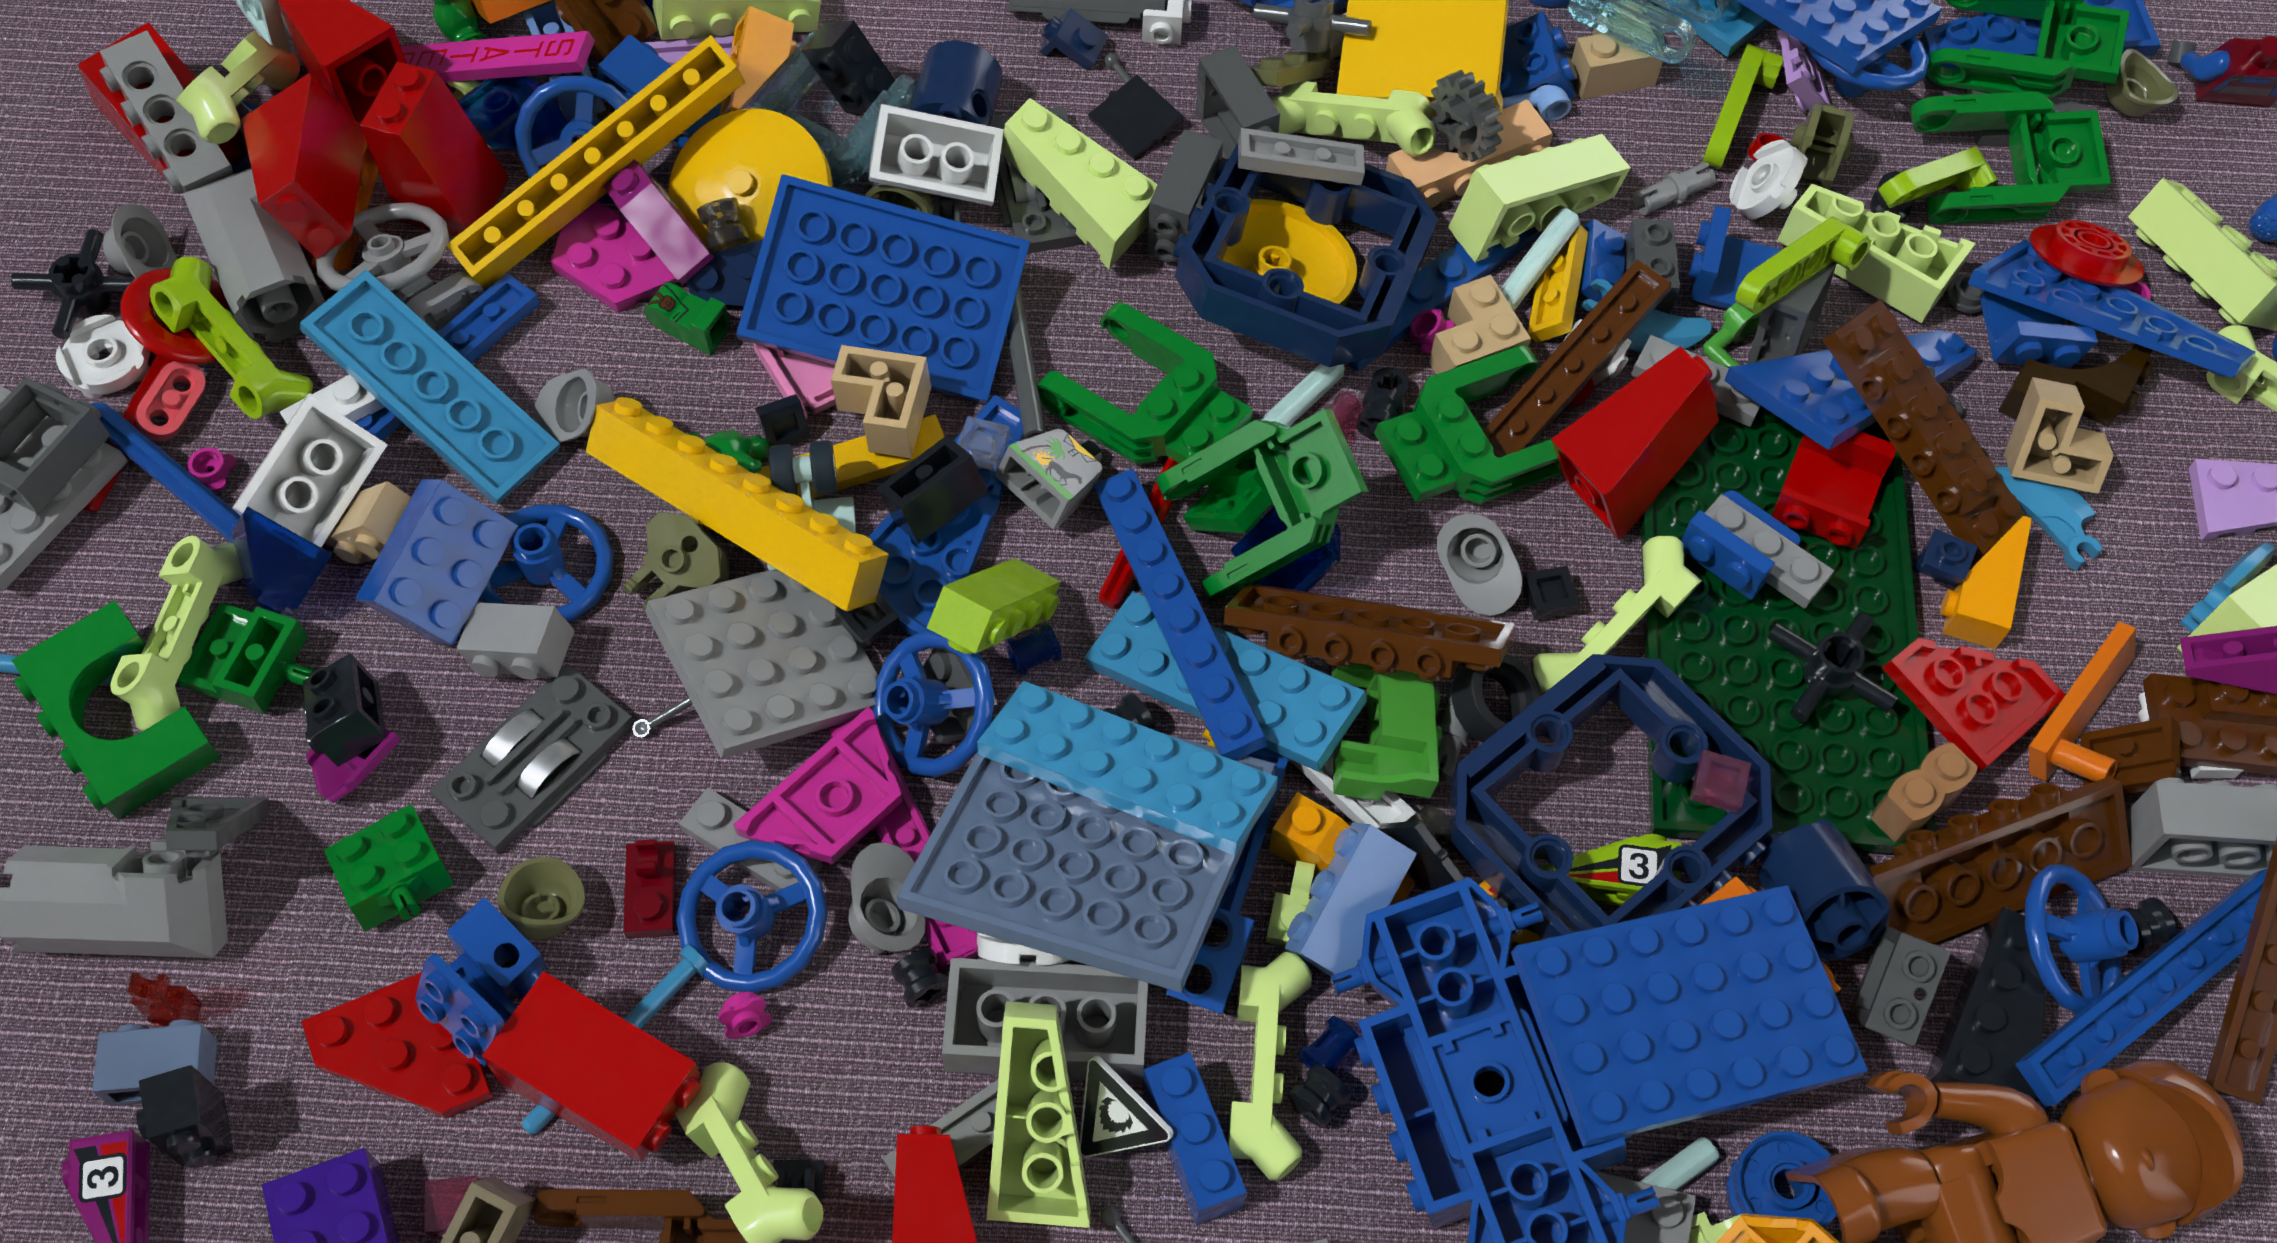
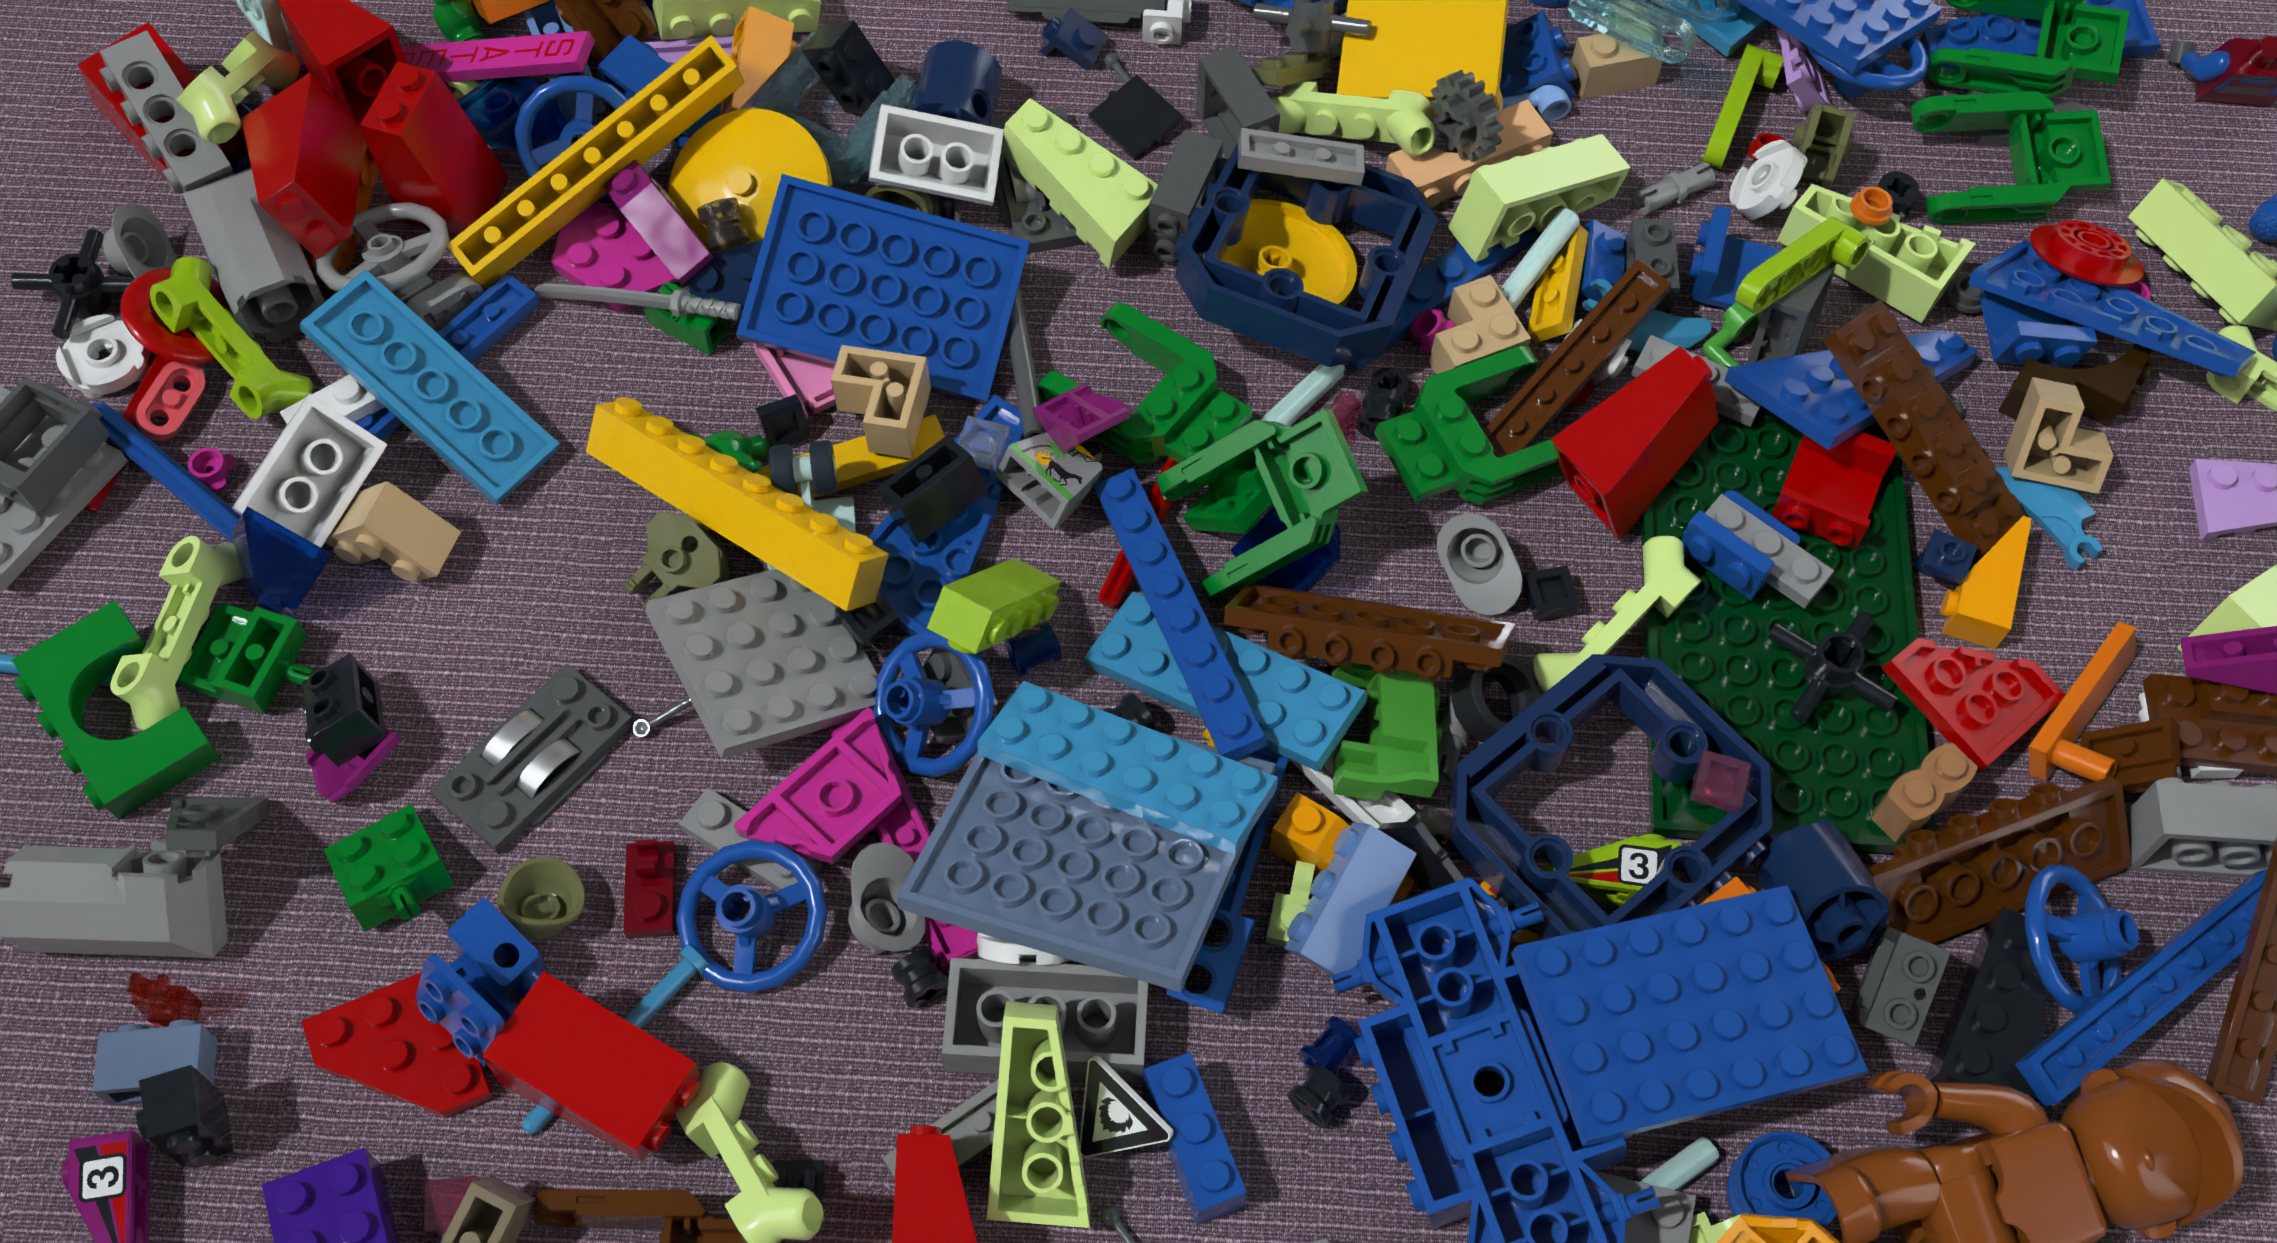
(437, 561): blue brick -> none
(515, 640): light grey brick -> none
(542, 561): blue piece -> none
(569, 403): light grey piece -> none
(678, 303): none -> light grey sword
(744, 1015): dark pink plate -> none
(1079, 416): none -> magenta slope
(1252, 1127): yellowish green plate -> none
(1872, 206): none -> orange plate
(1960, 169): lime beam -> none
(2140, 86): olive helmet -> none
(2153, 923): black wheel -> none
(2233, 579): dark azure piece -> none

